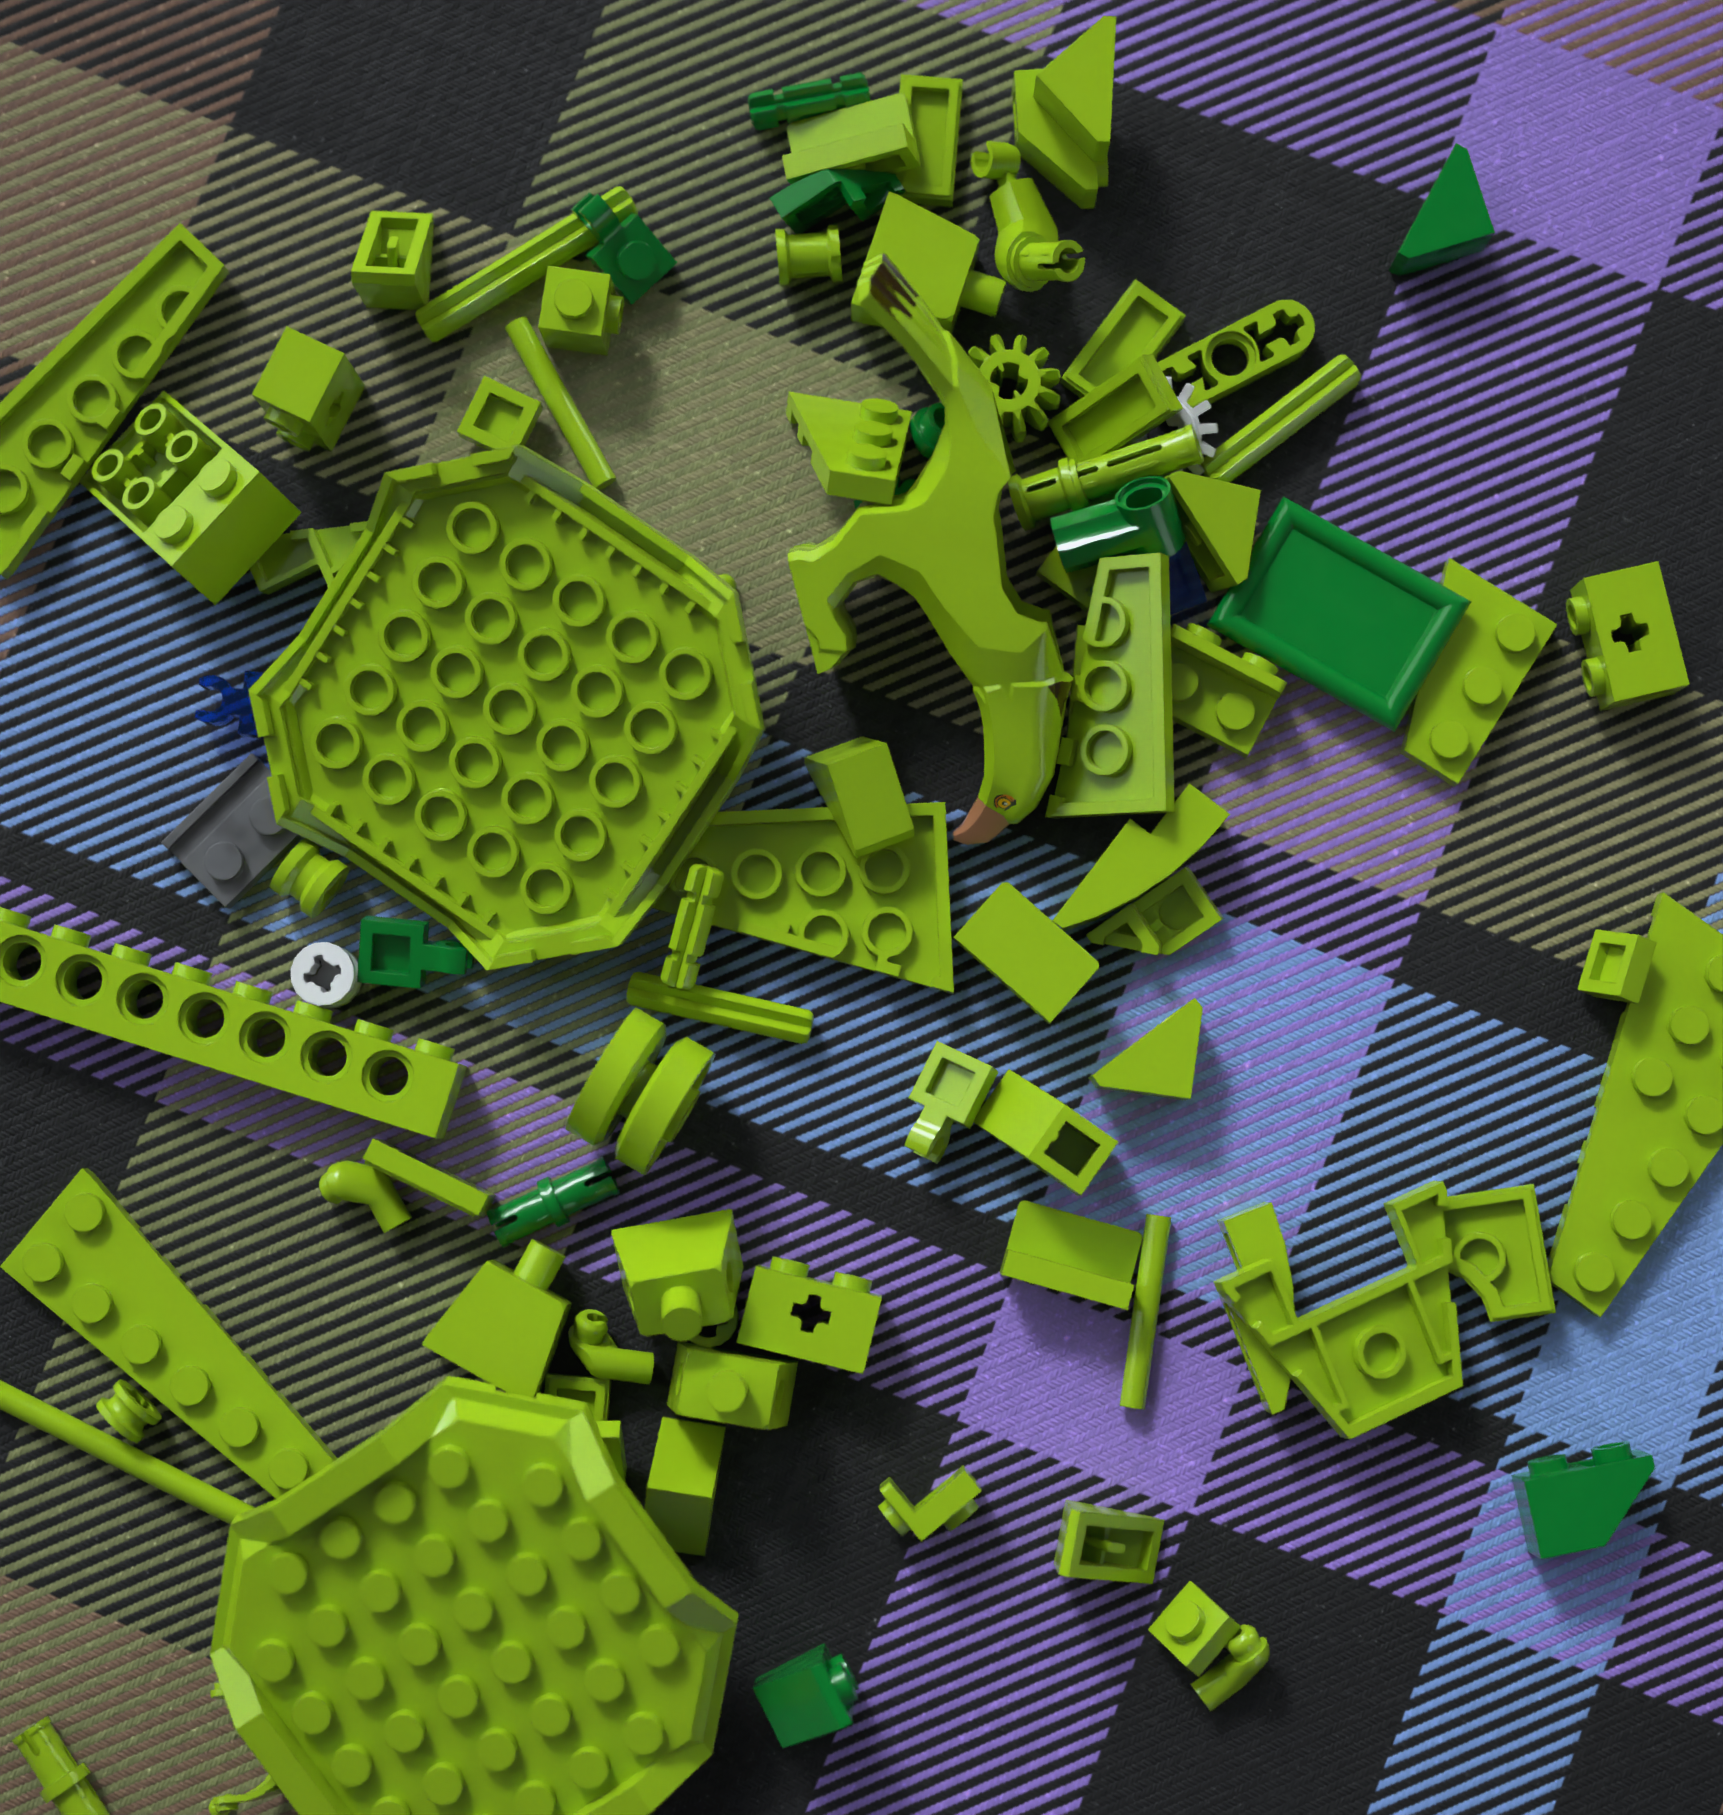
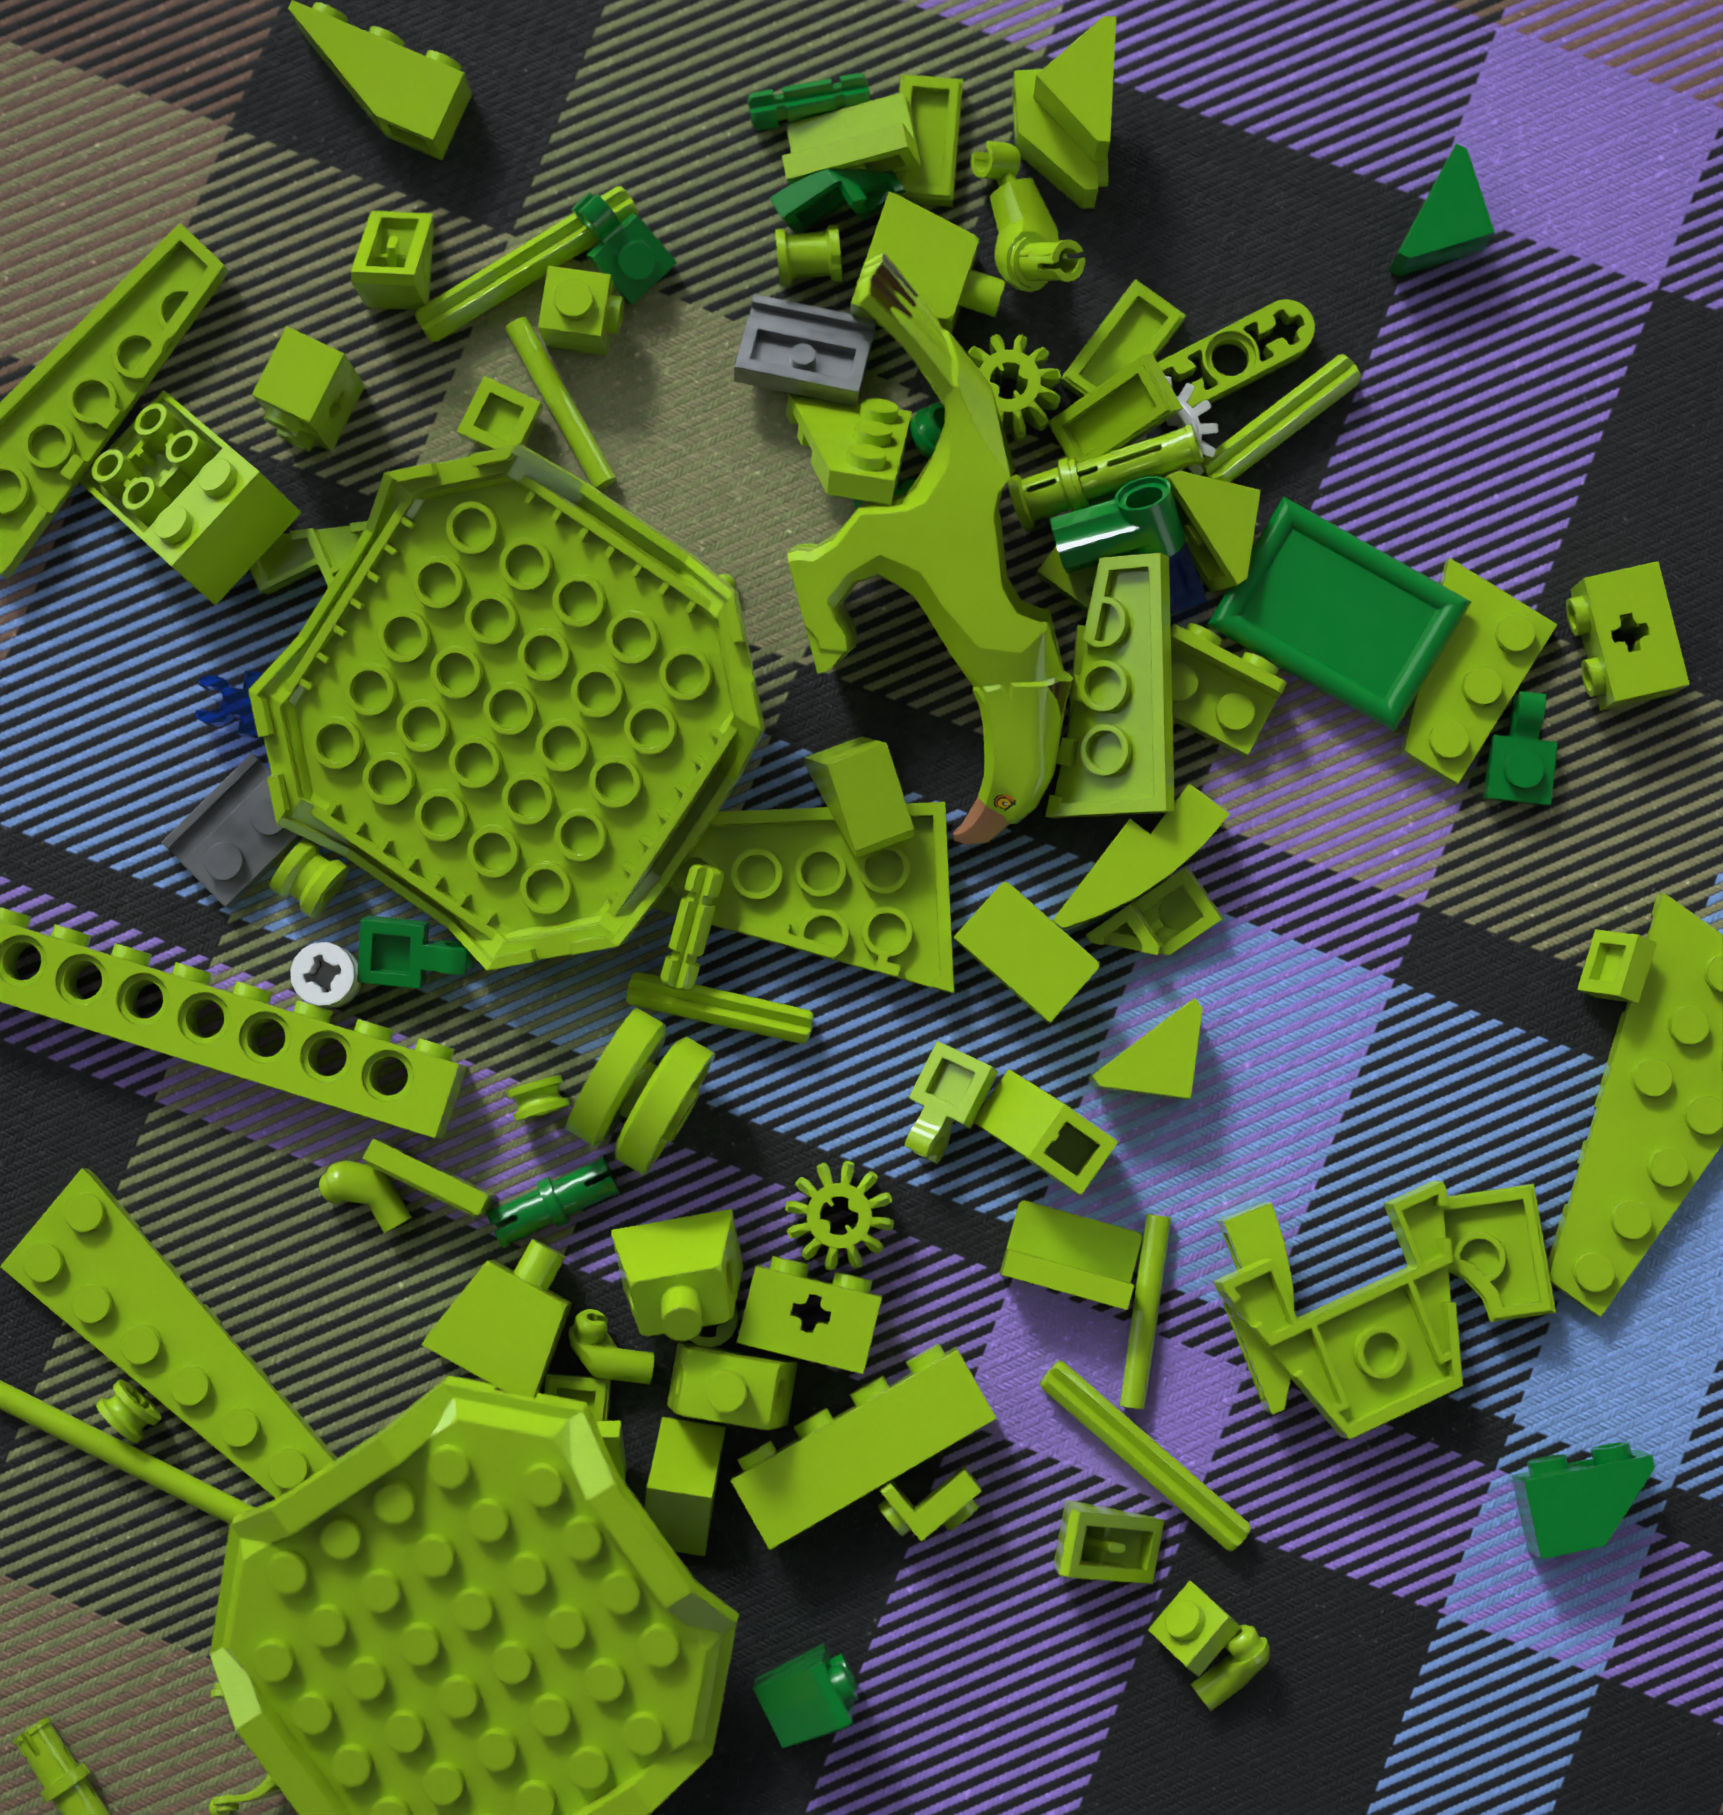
(402, 91): none -> lime slope
(538, 1098): none -> lime bush
(805, 350): none -> flat silver plate
(822, 1227): none -> lime gear
(862, 1446): none -> lime brick
(1145, 1455): none -> lime axle
(1520, 764): none -> green plate

